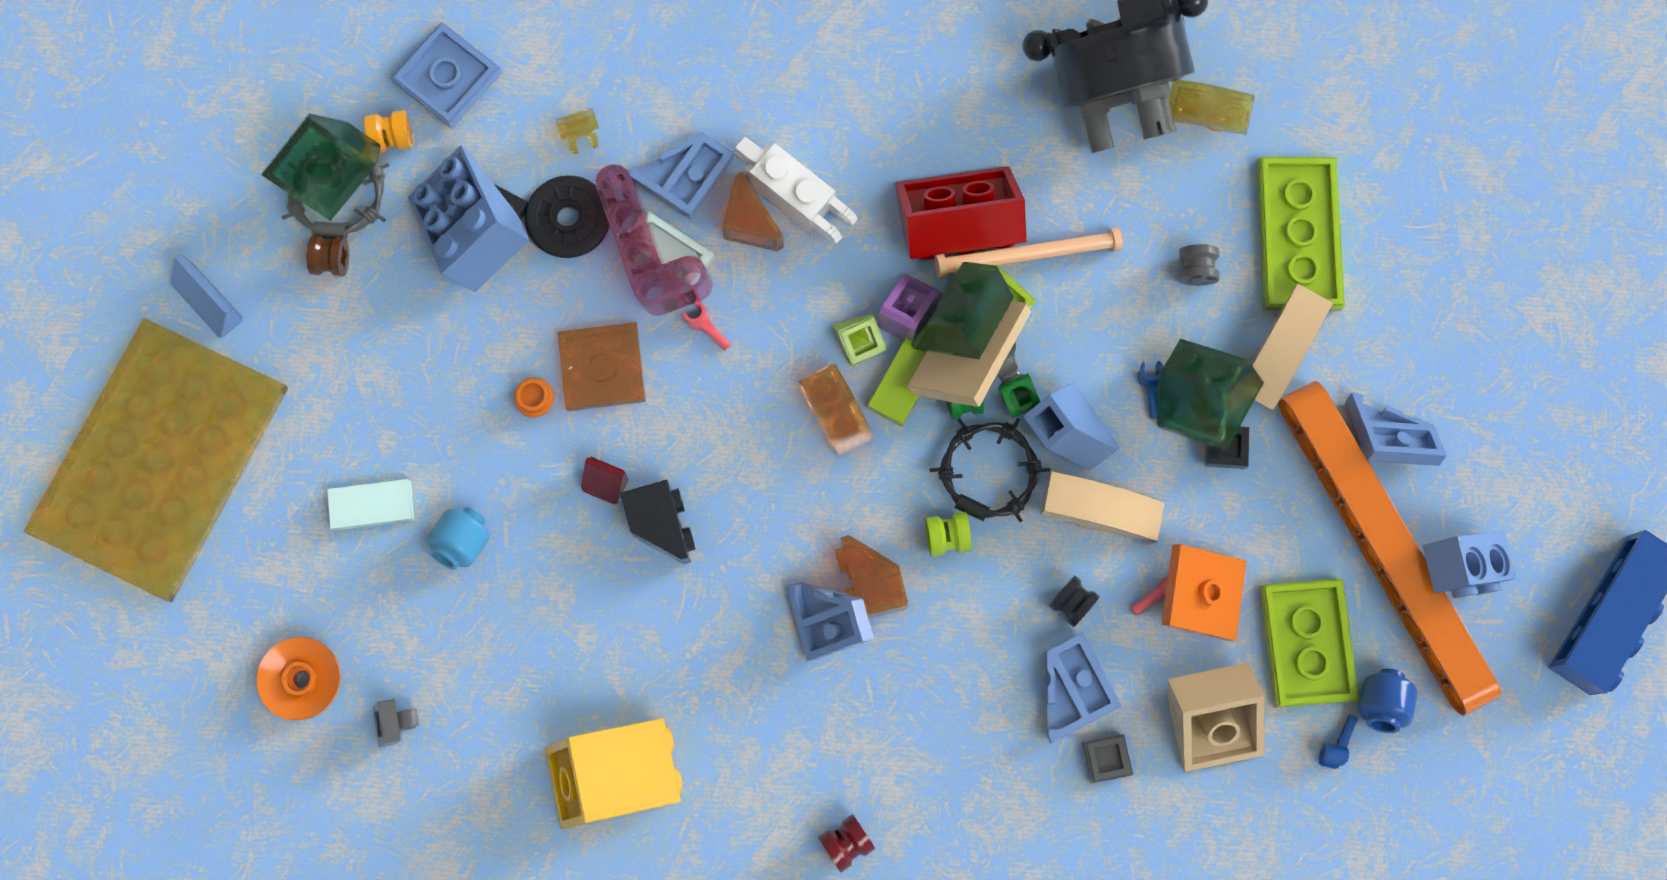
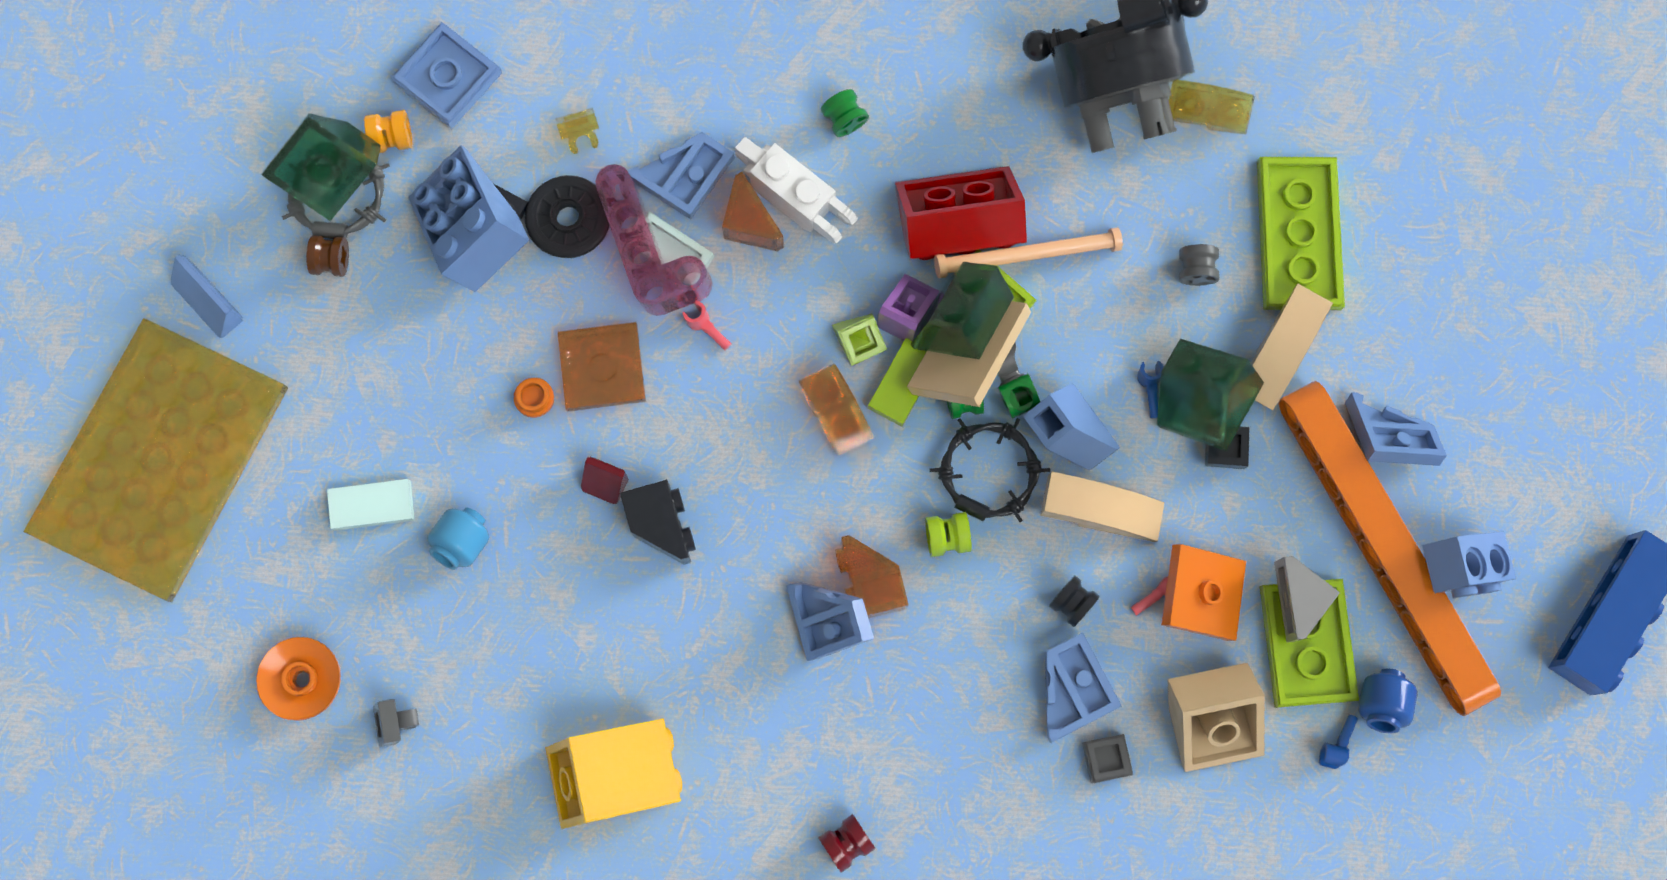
(844, 113): none -> green wheel
(1302, 597): none -> light grey slope

